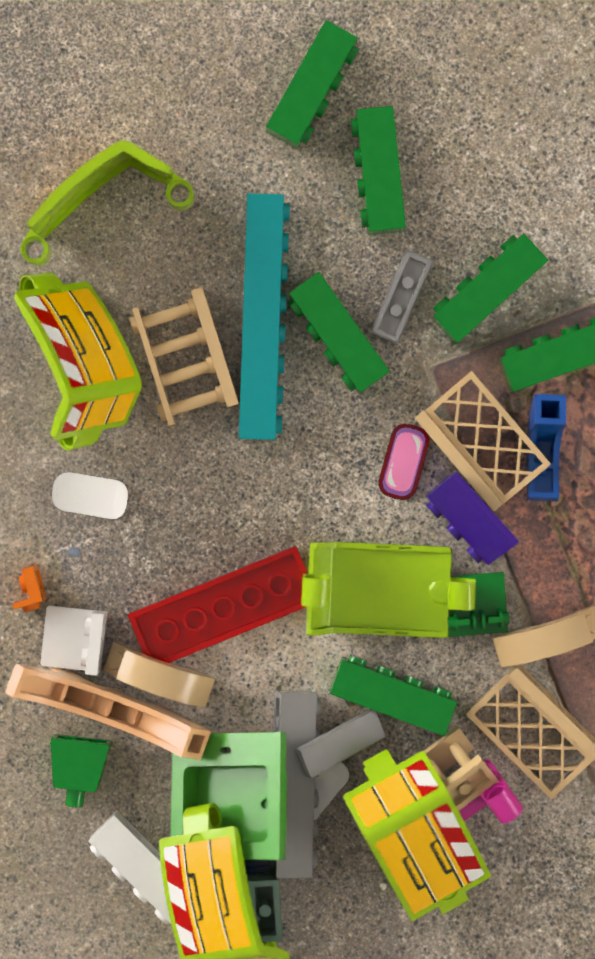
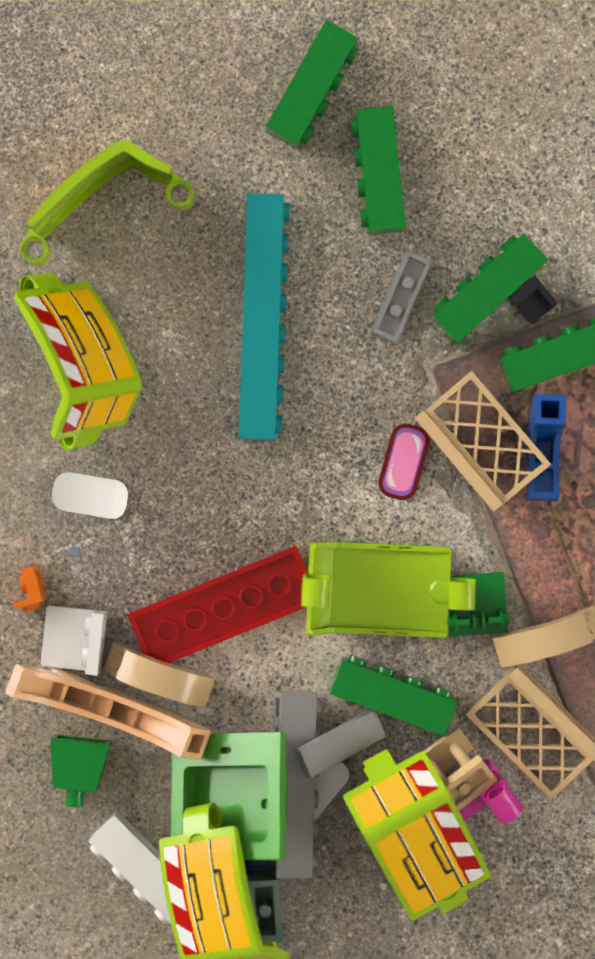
(205, 335): tan fence -> none
(338, 333): green brick -> none
(470, 519): dark purple slope -> none
(532, 300): none -> black panel

